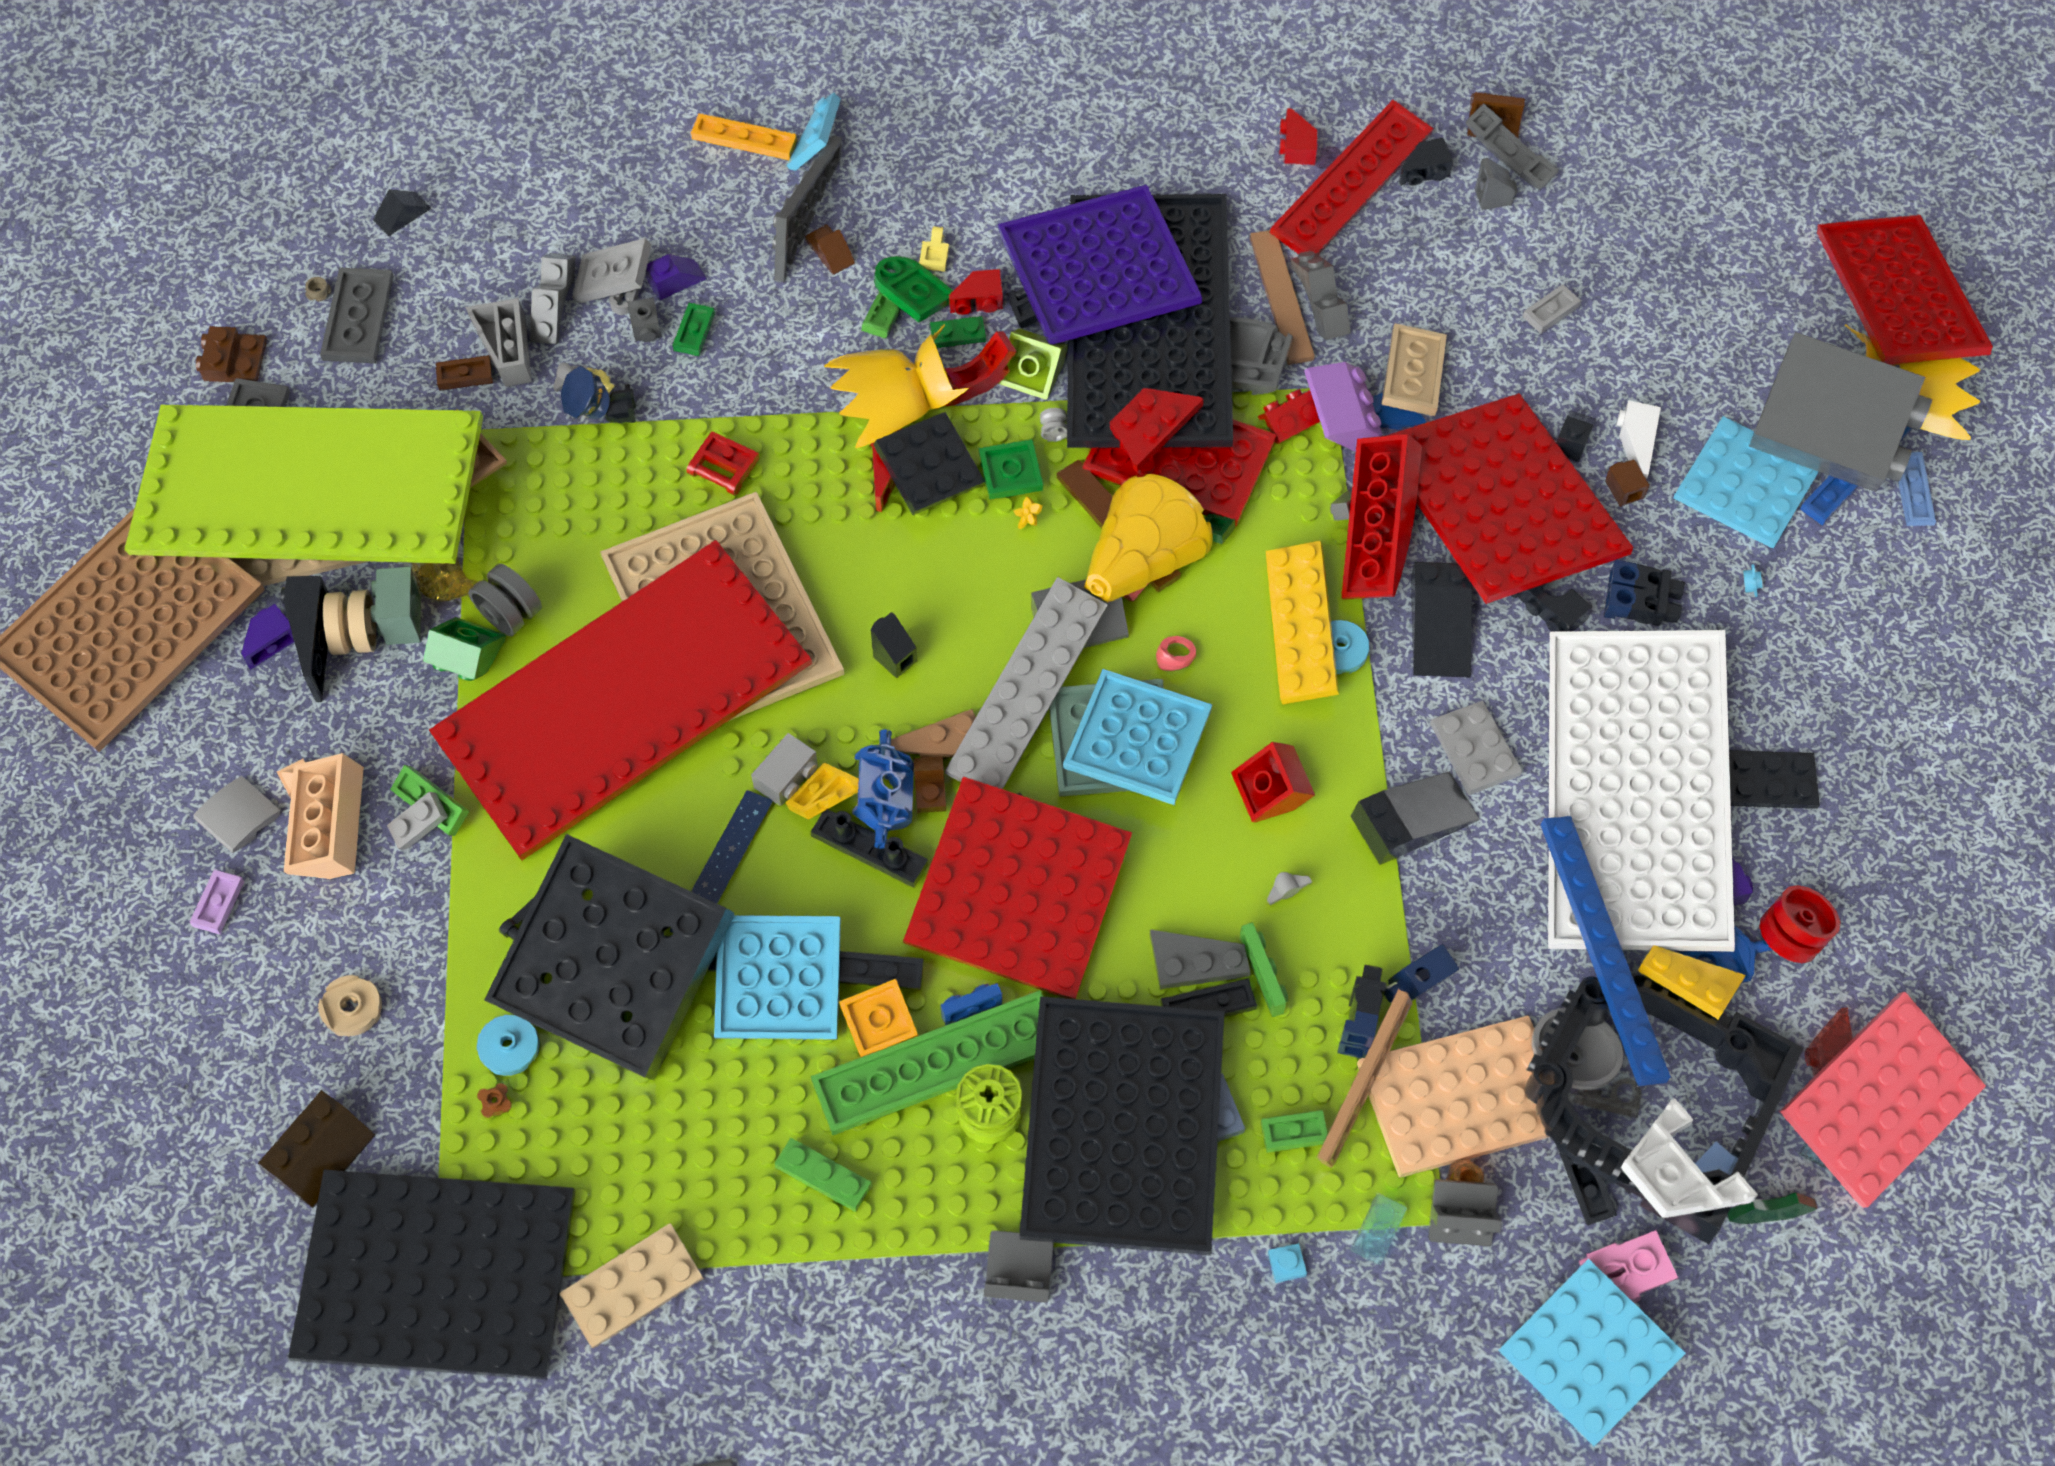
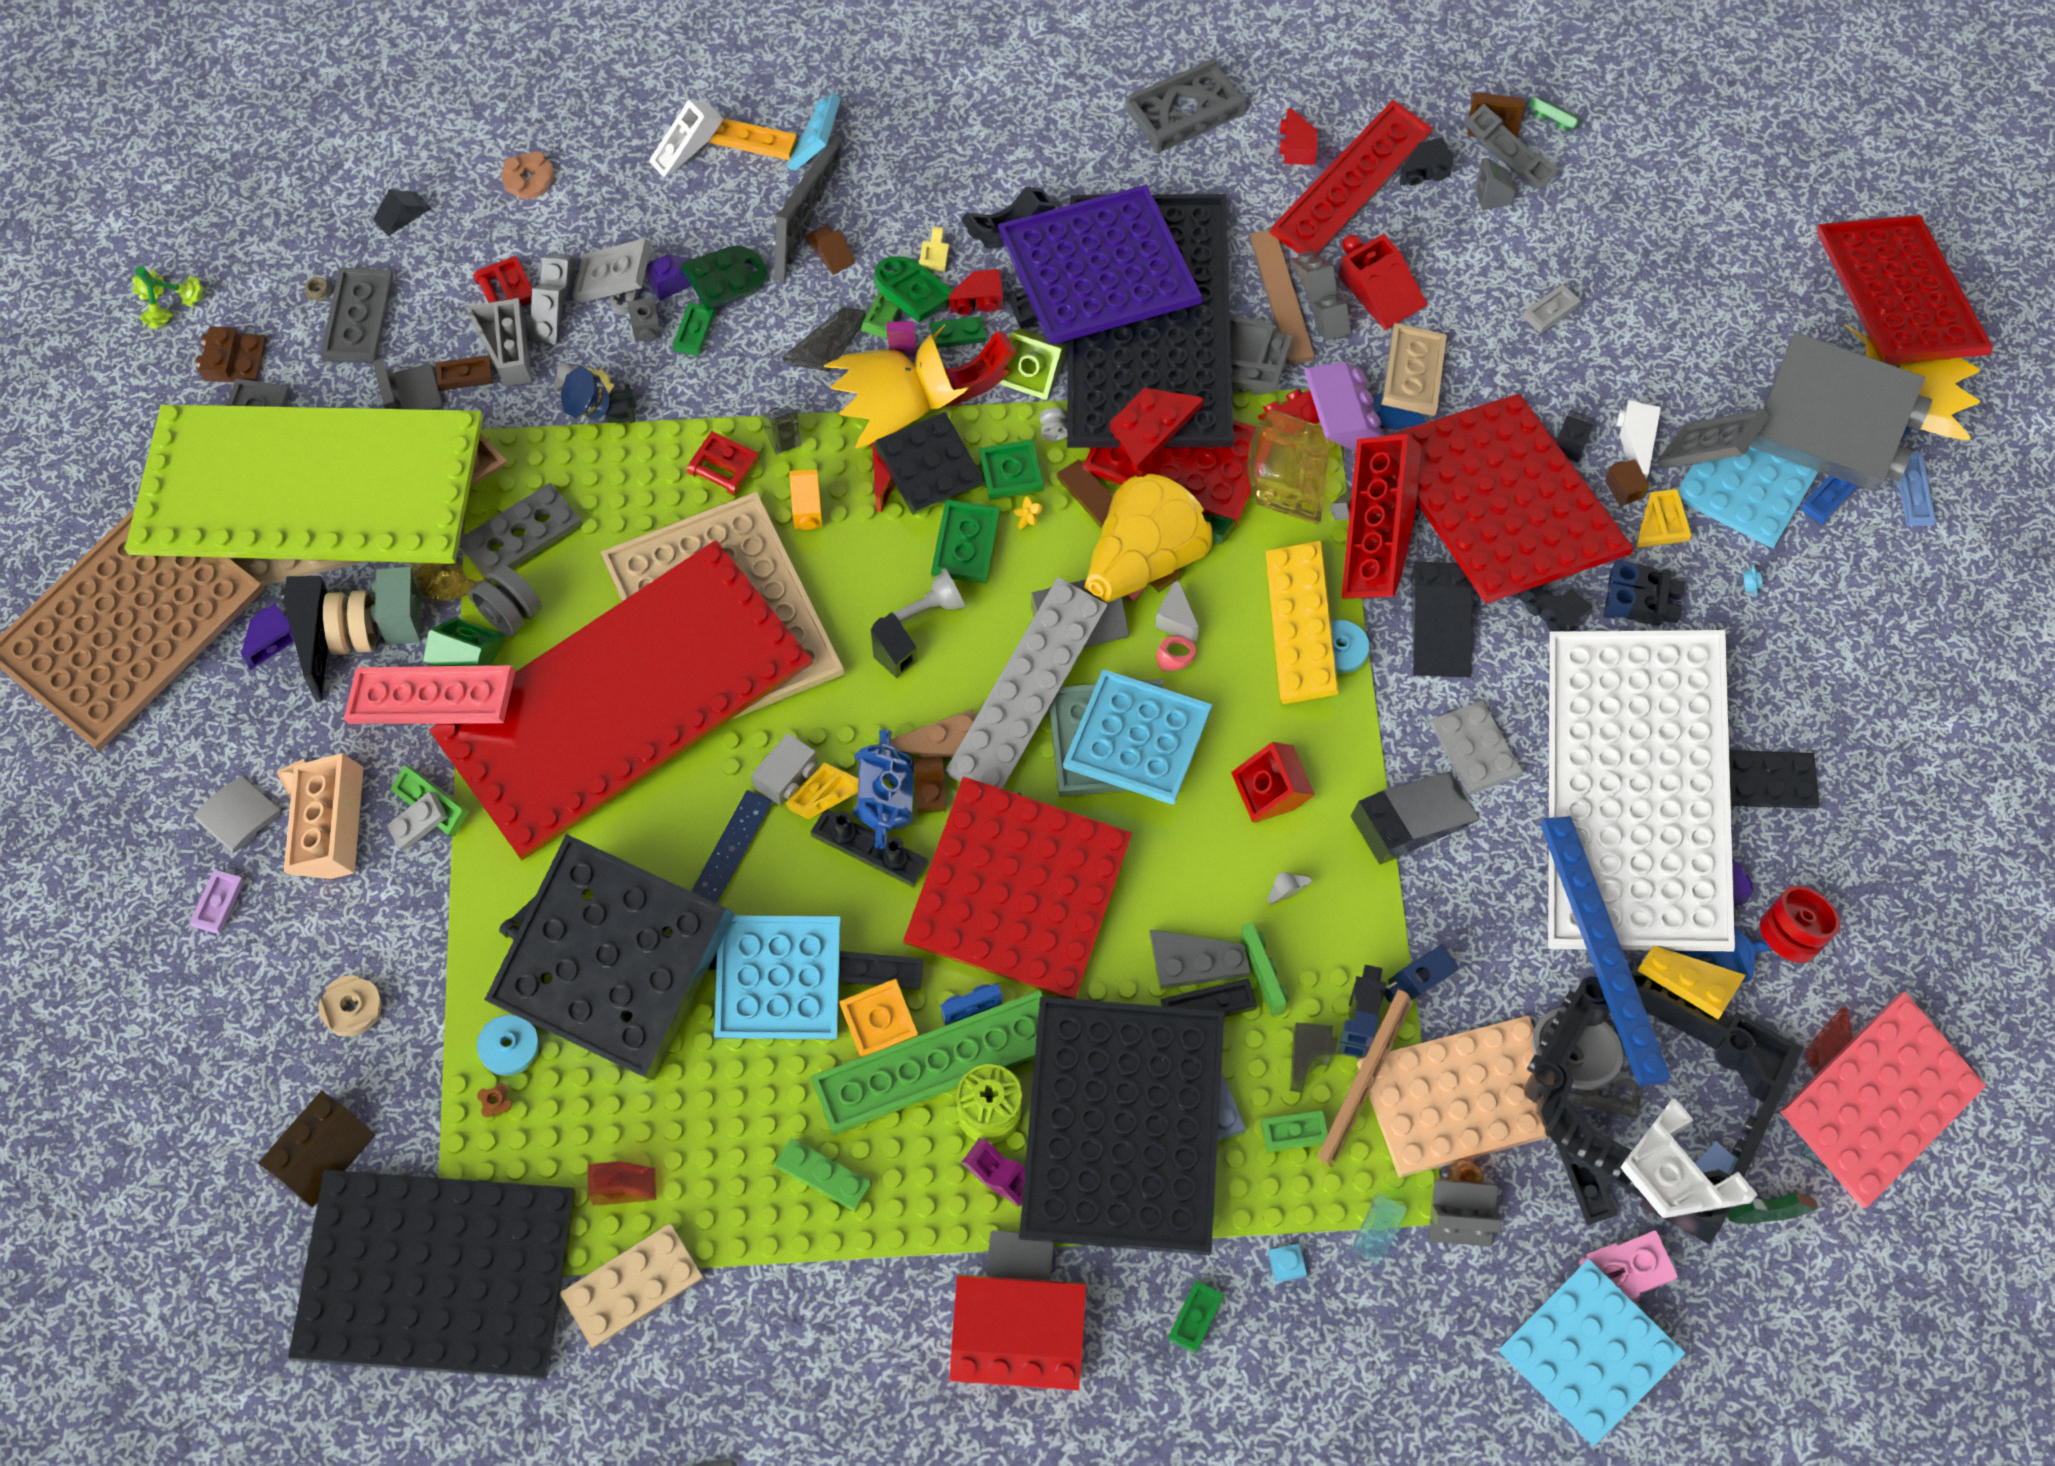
(150, 286): none -> lime plant
(408, 388): none -> dark grey bracket
(429, 695): none -> coral plate
(510, 277): none -> red plate
(520, 516): none -> dark grey plate
(534, 163): none -> nougat plate
(620, 1183): none -> clear red slope
(686, 136): none -> white slope
(722, 275): none -> dark green plate
(782, 428): none -> clear smoke slope
(805, 499): none -> light orange slope
(827, 341): none -> clear smoke wing
(902, 337): none -> magenta tile
(943, 594): none -> light grey piece
(966, 541): none -> green plate
(985, 227): none -> black arch
(995, 1171): none -> magenta slope
(1017, 1332): none -> red slope
(1176, 615): none -> light grey slope
(1187, 85): none -> dark grey fence
(1195, 1317): none -> green plate
(1289, 466): none -> clear yellow slope
(1310, 1049): none -> clear smoke arch
(1380, 279): none -> red slope
(1546, 109): none -> plate
(1663, 520): none -> yellow wing
(1714, 439): none -> dark grey plate

